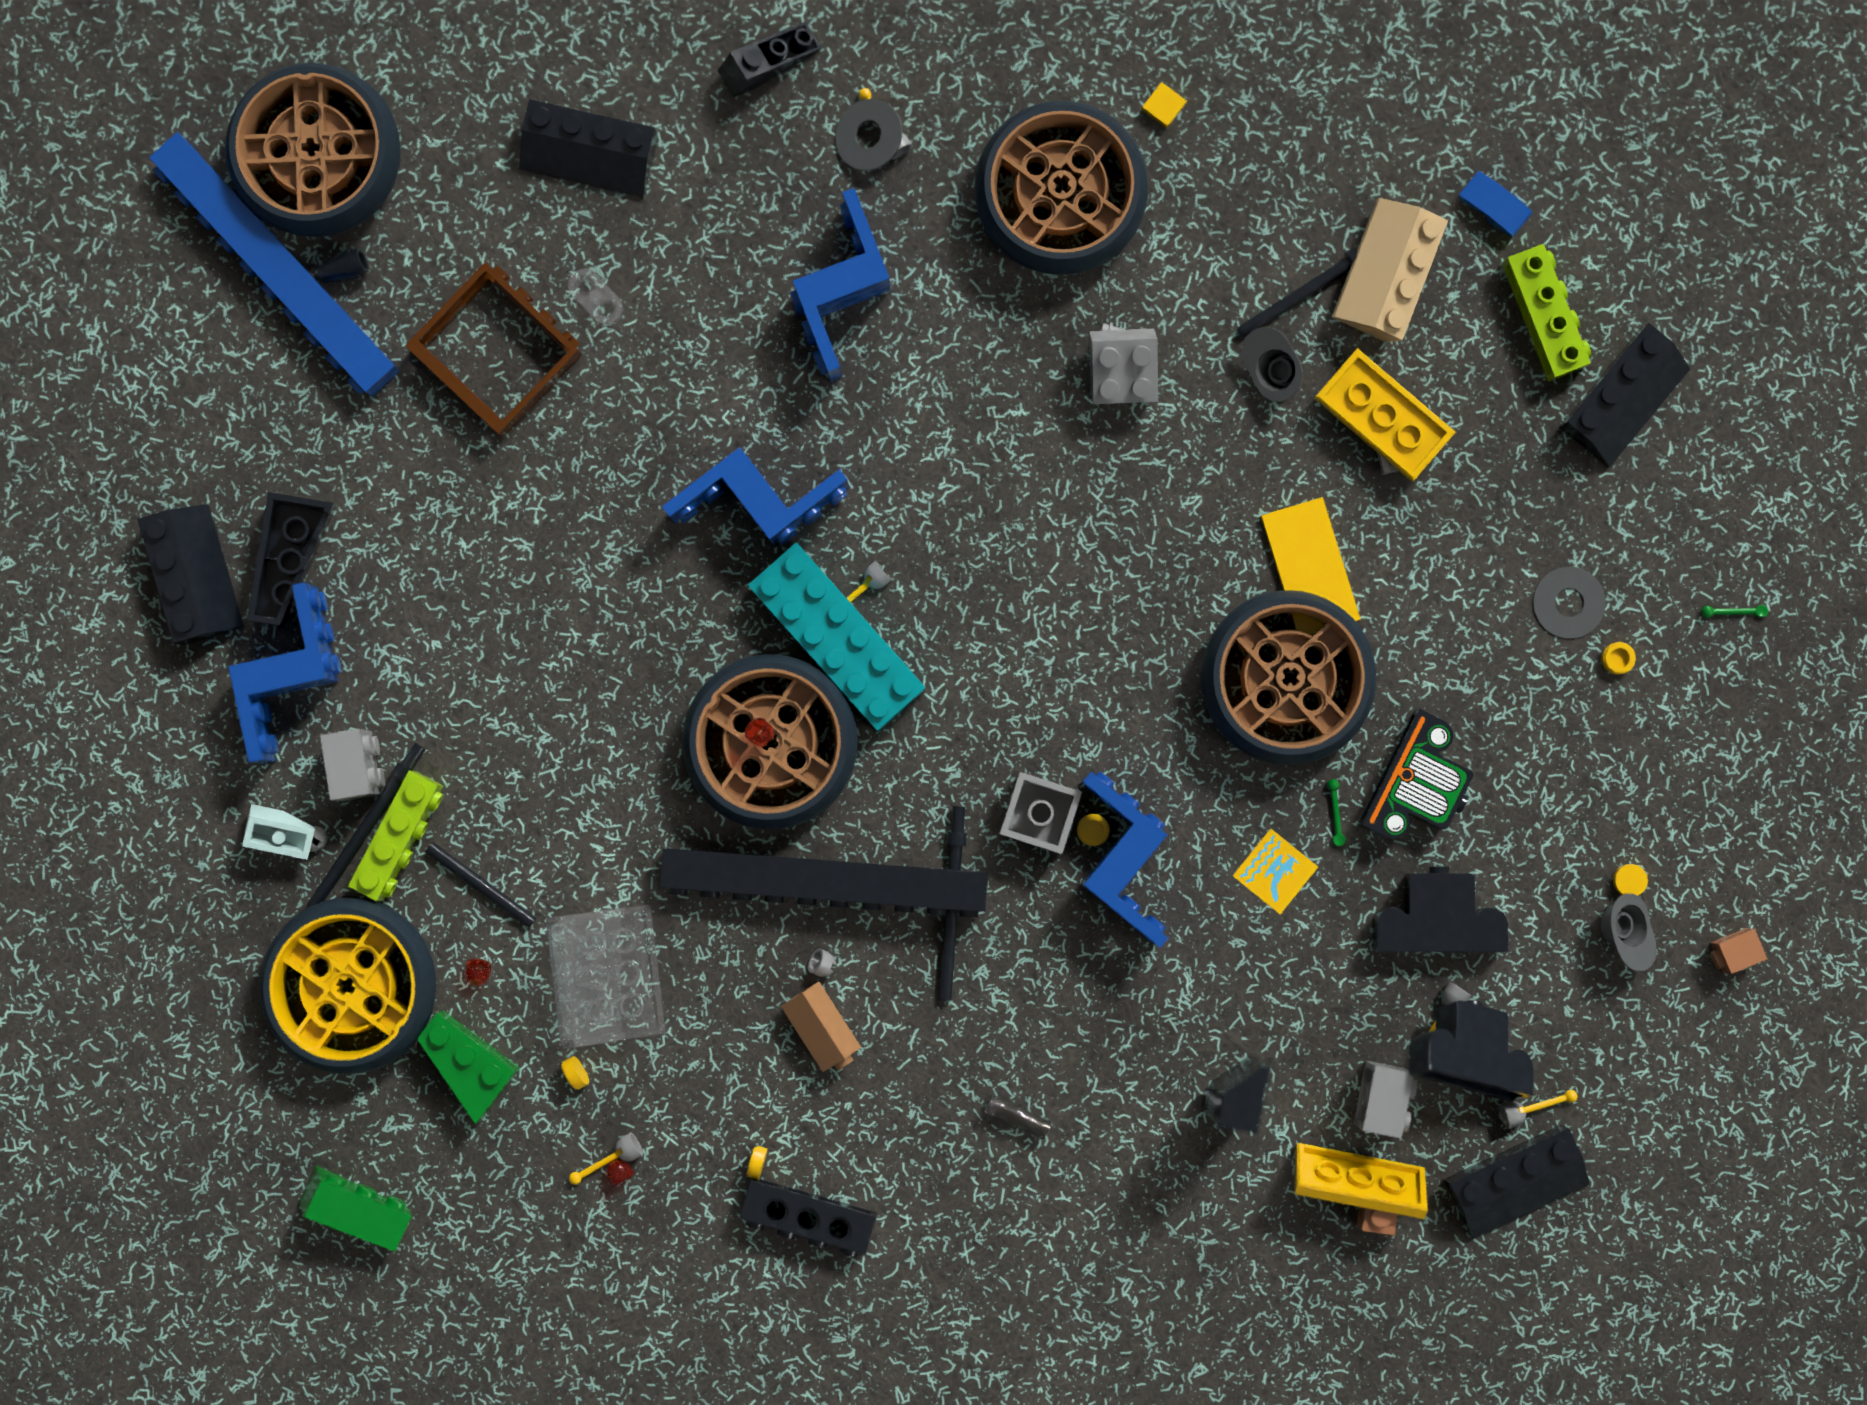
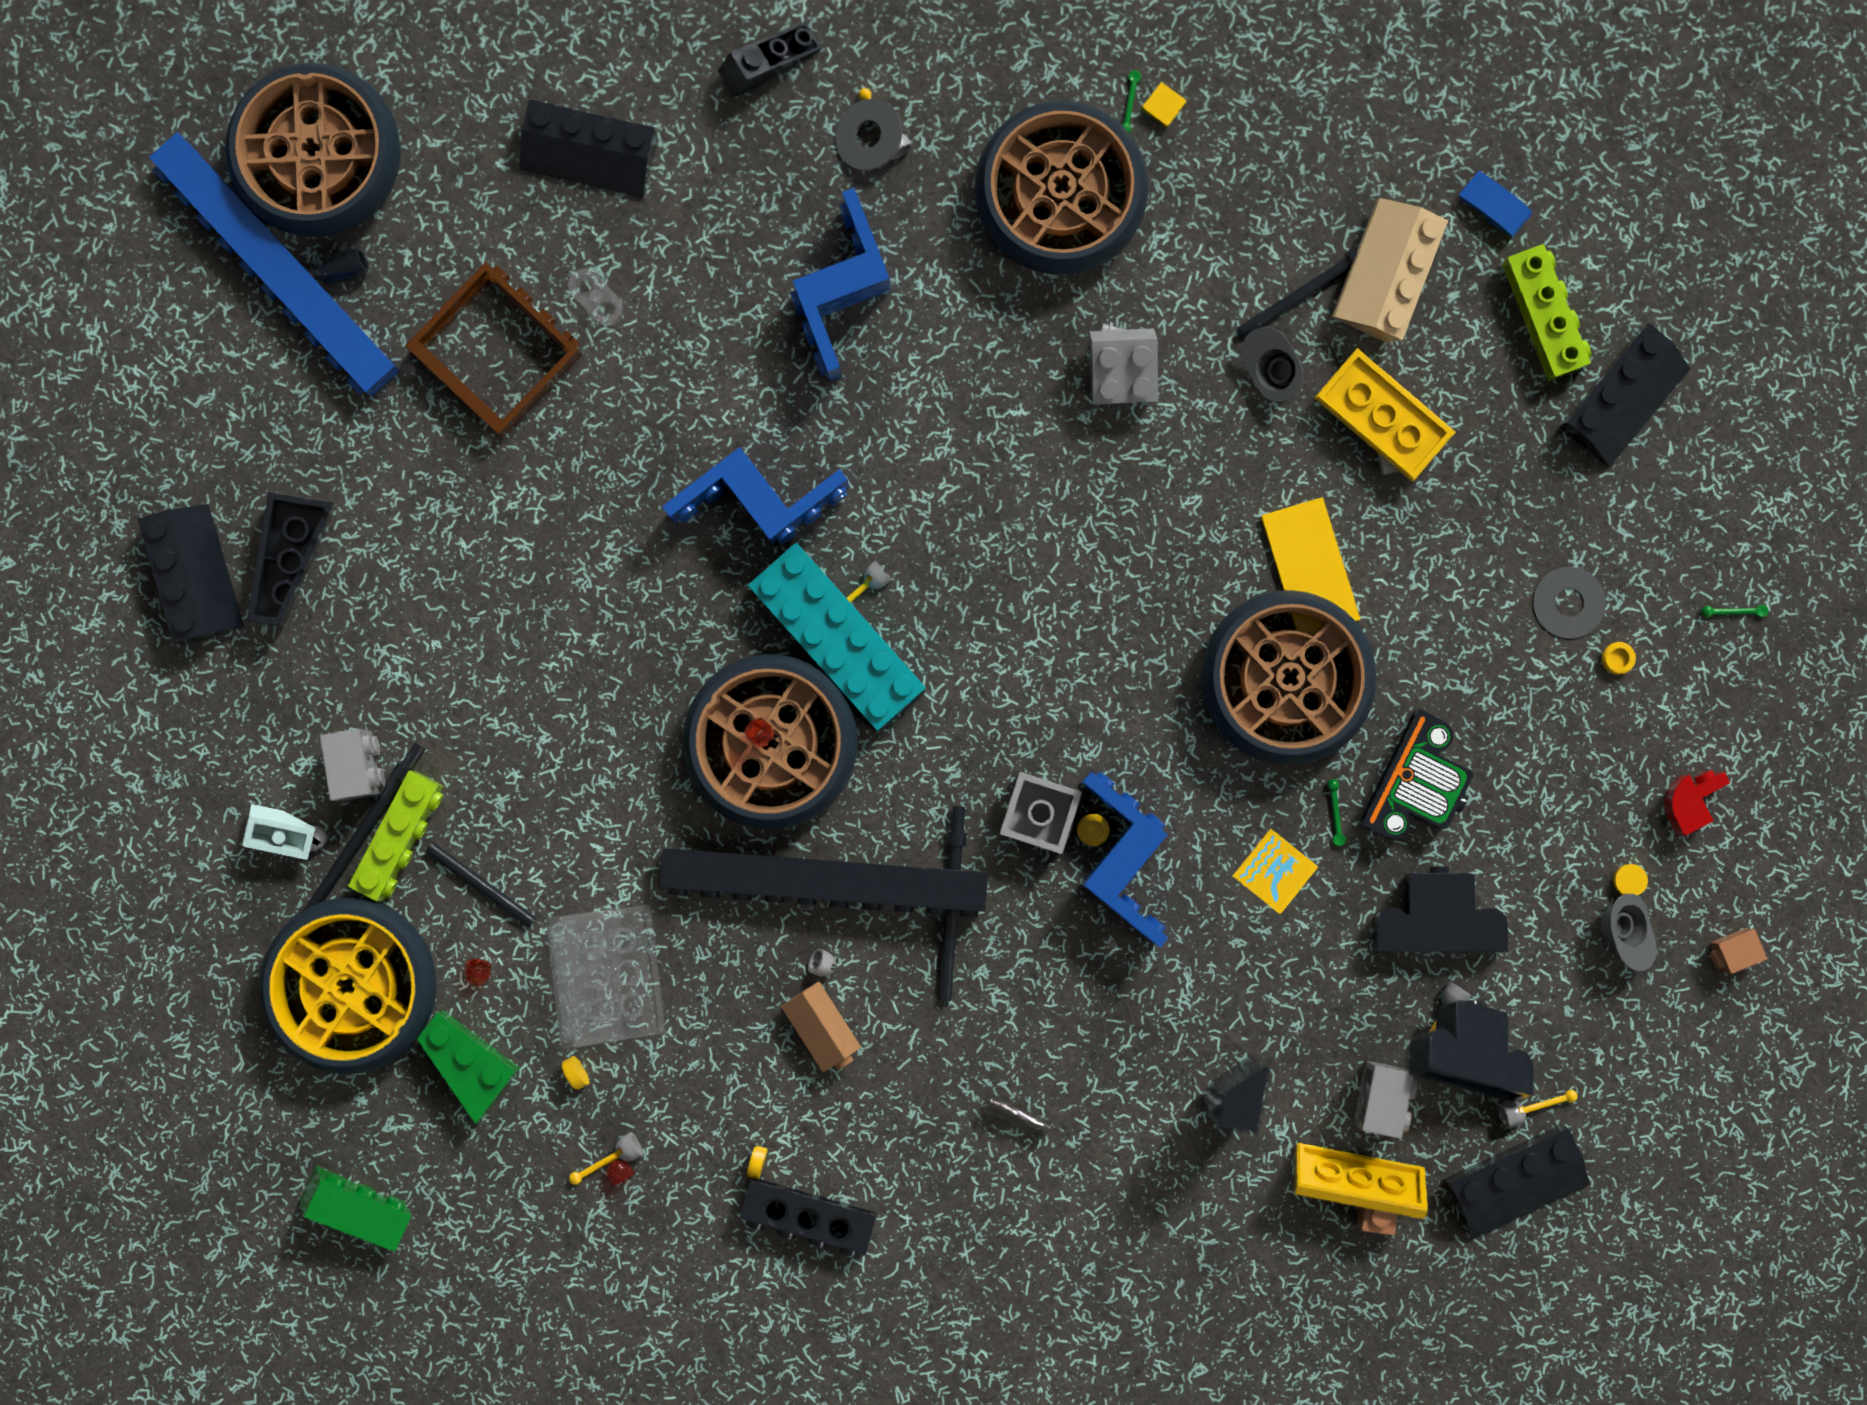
(284, 674): blue bracket -> none
(1134, 78): none -> green hinge
(1685, 802): none -> red brick

